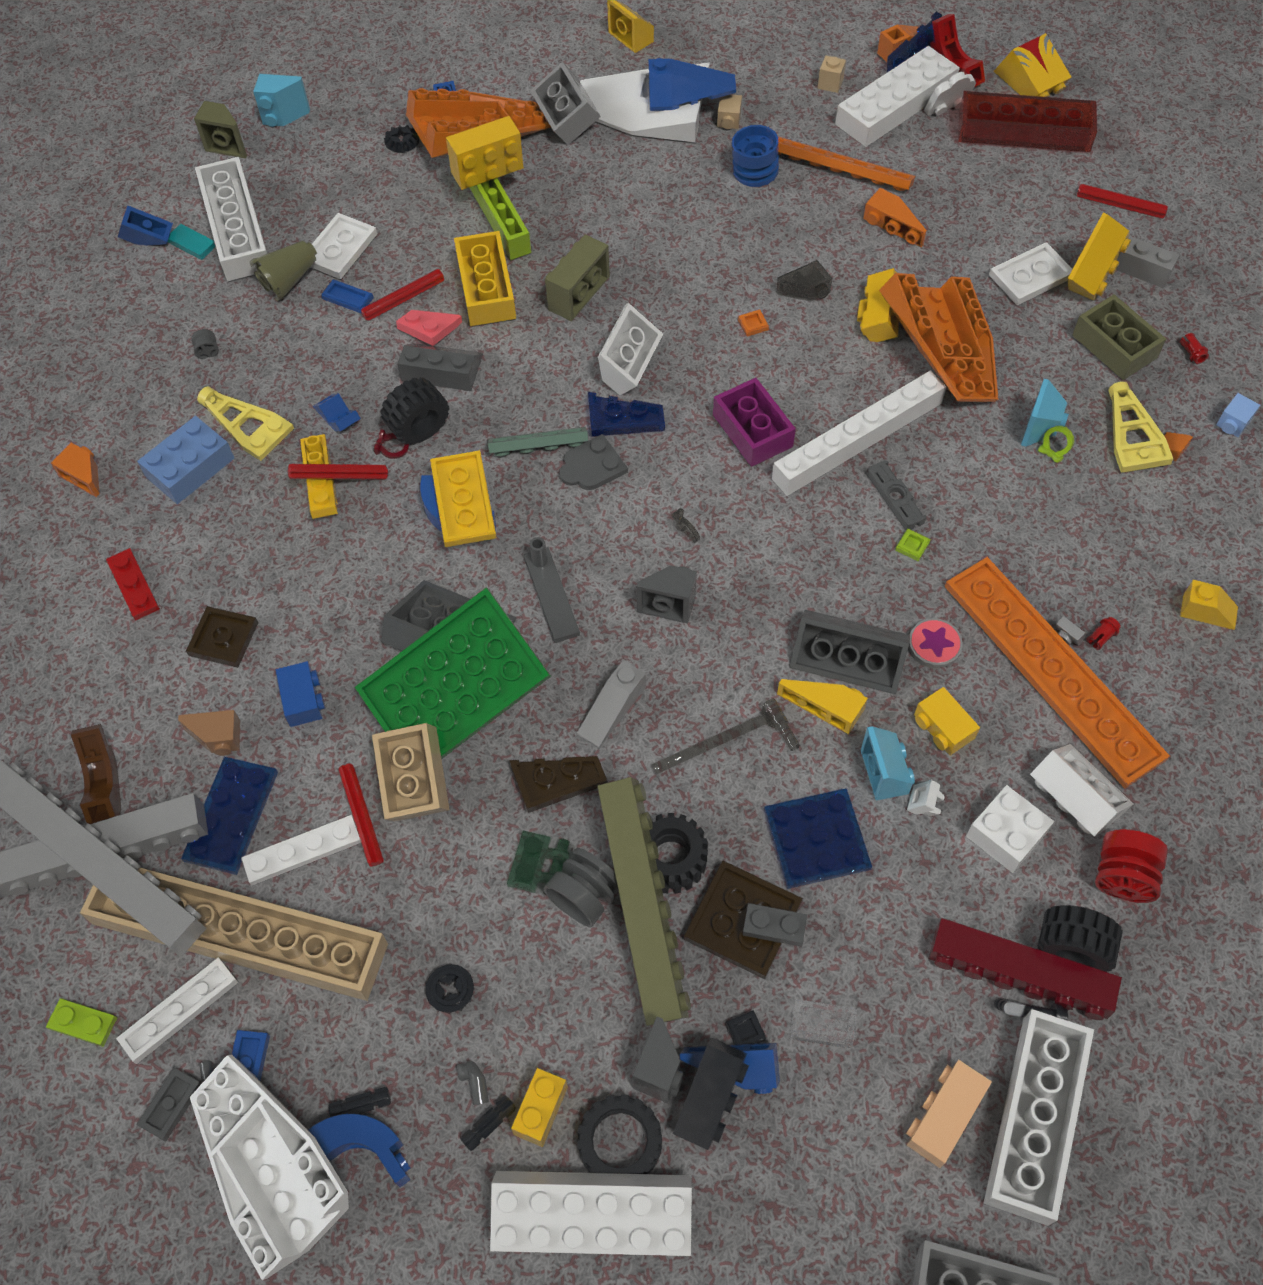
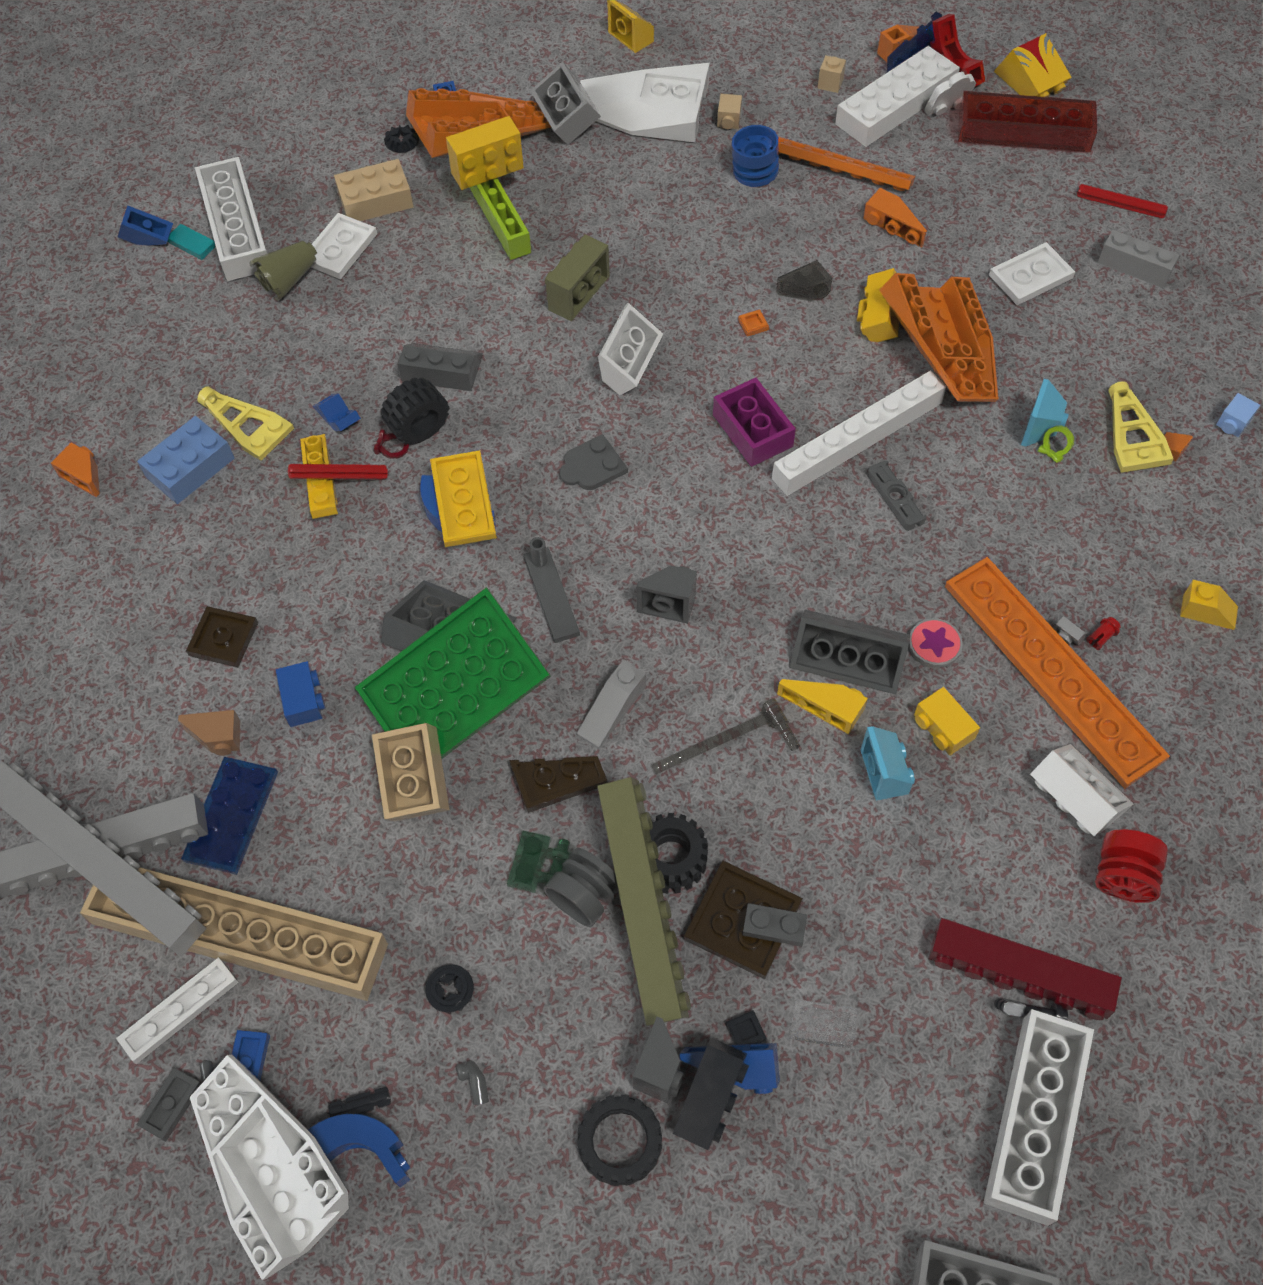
(81, 1022): lime plate -> none
(100, 774): reddish brown arch -> none
(132, 584): red plate -> none
(204, 344): dark grey wheel -> none
(219, 130): olive slope -> none
(280, 99): medium azure slope -> none
(301, 850): white plate -> none
(347, 296): blue tile -> none
(361, 815): red axle -> none
(374, 190): none -> tan brick
(402, 294): red axle -> none
(427, 325): coral wing -> none
(485, 278): yellow brick -> none
(488, 1123): black axle -> none
(527, 442): sand green plate -> none
(539, 1107): yellow brick -> none
(591, 1213): white brick -> none
(616, 417): clear blue wing -> none
(681, 82): blue wedge -> none
(681, 525): clear smoke piece -> none
(817, 838): clear blue plate -> none
(913, 545): lime tile -> none
(924, 798): white tile -> none
(947, 1112): light nougat brick -> none
(1009, 828): white brick -> none
(1081, 936): black tyre -> none
(1099, 258): yellow slope -> none
(1118, 337): olive brick -> none
(1196, 351): red pin -> none

